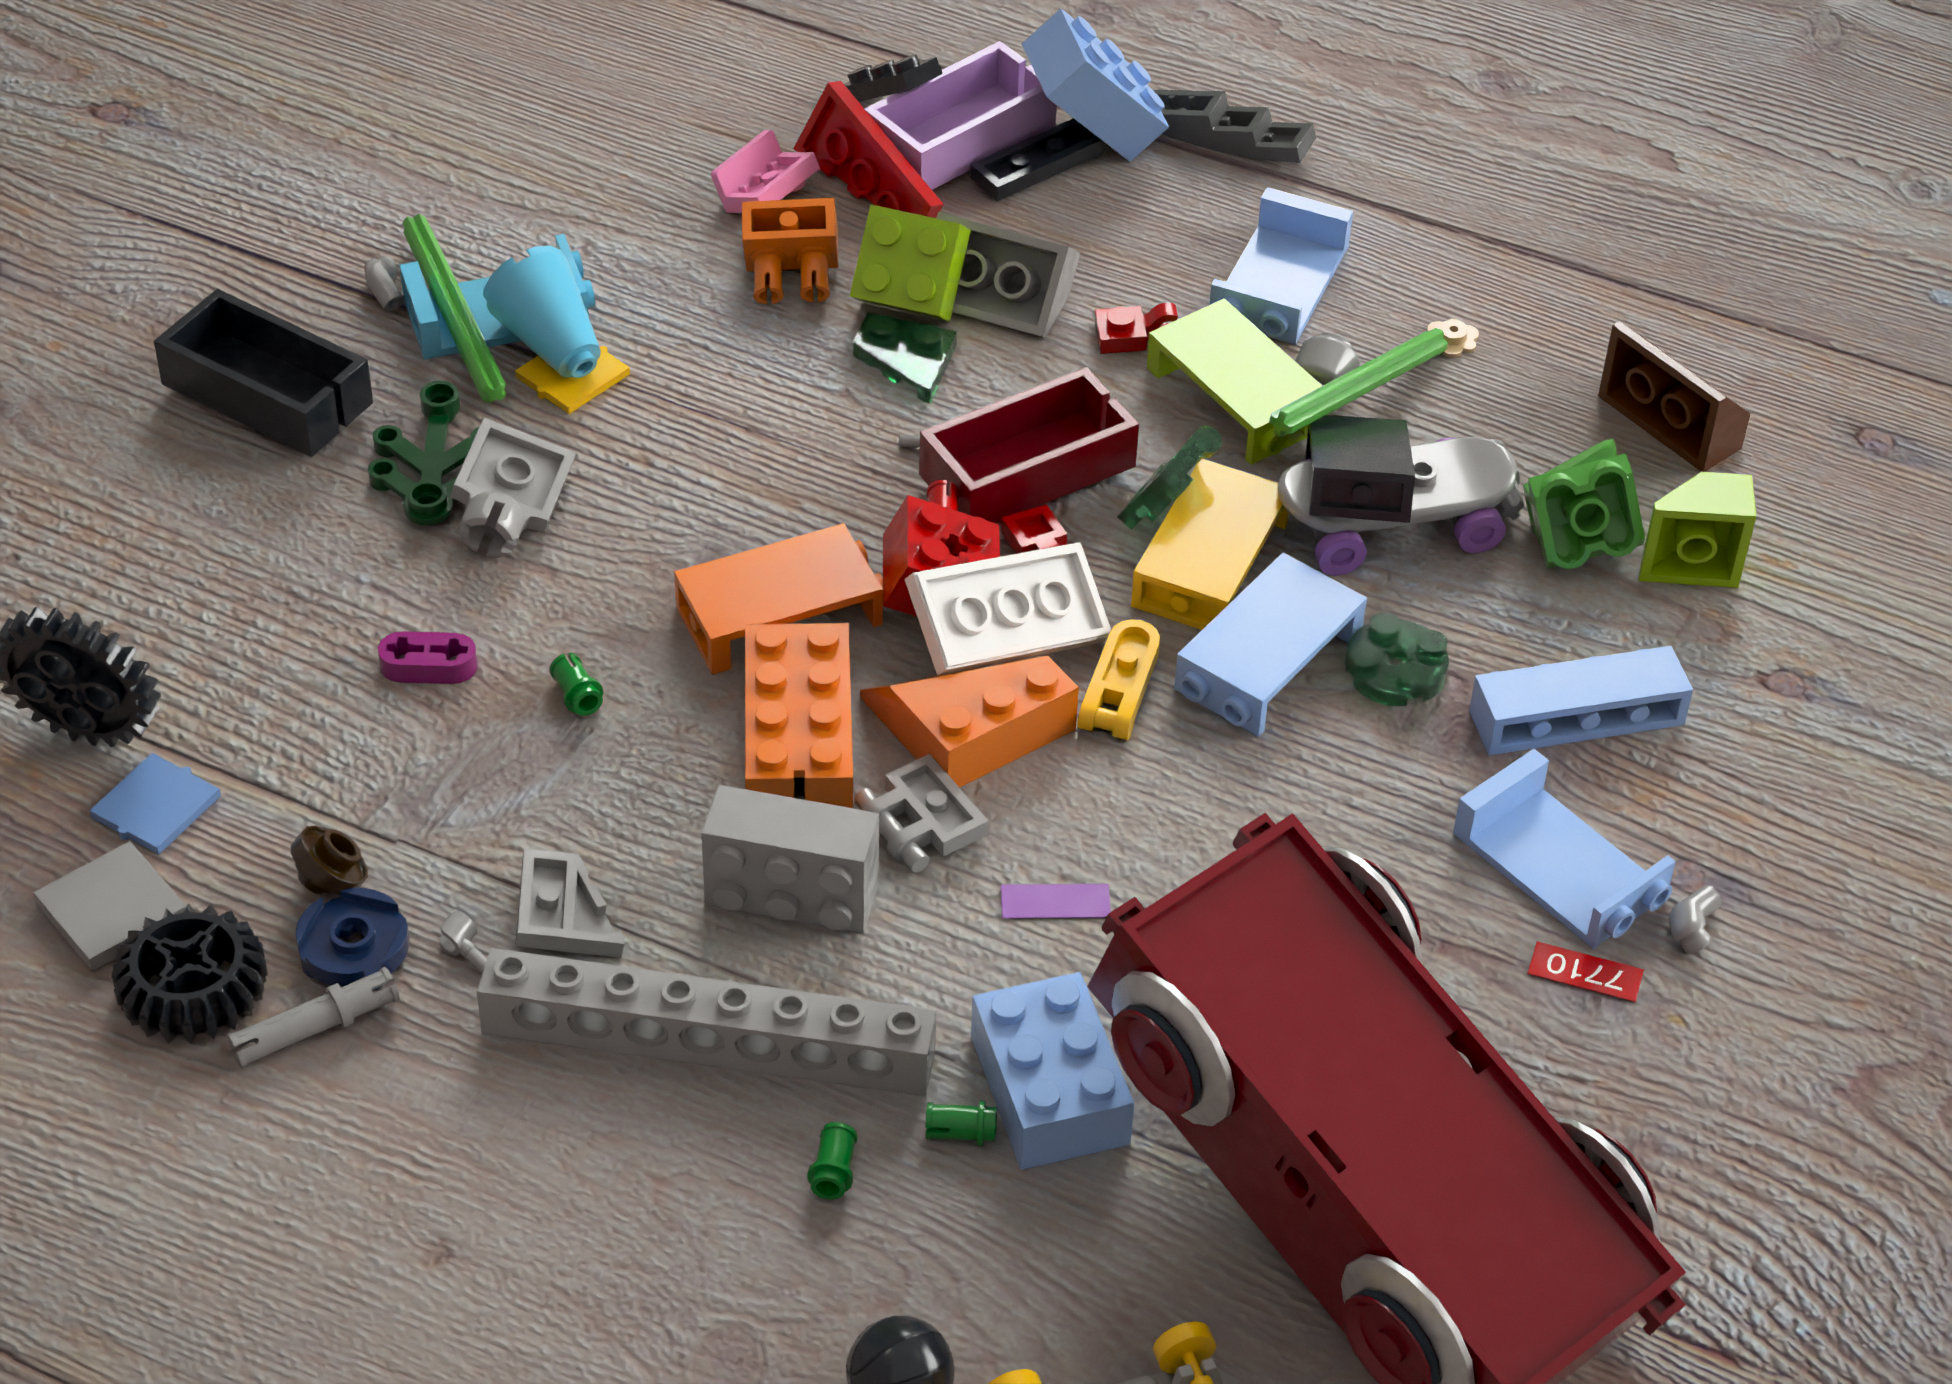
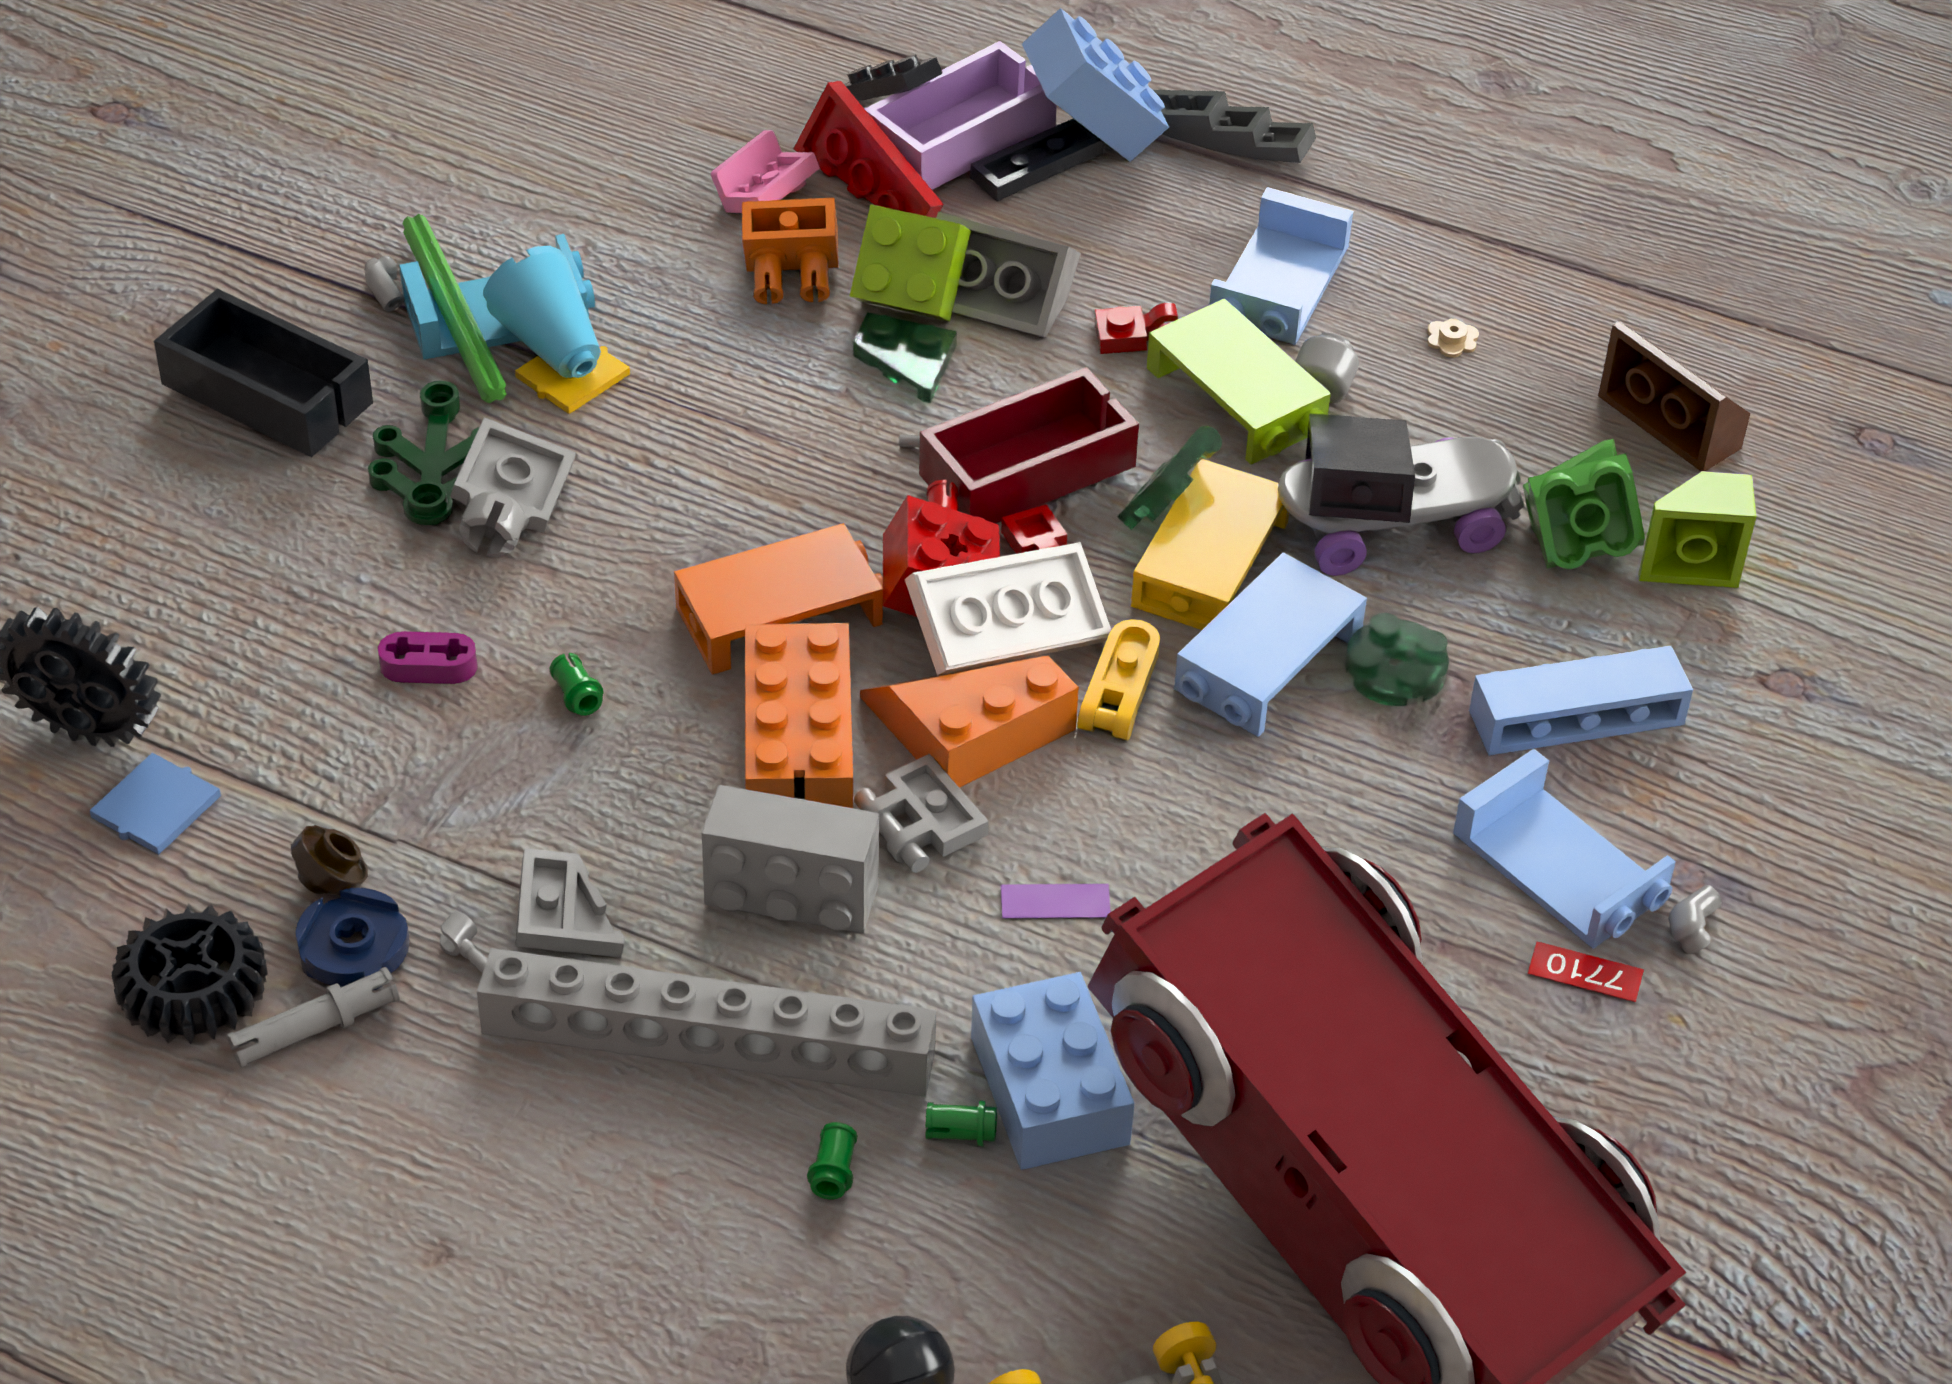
(105, 901): light grey tile -> none
(1357, 382): bright green axle -> none

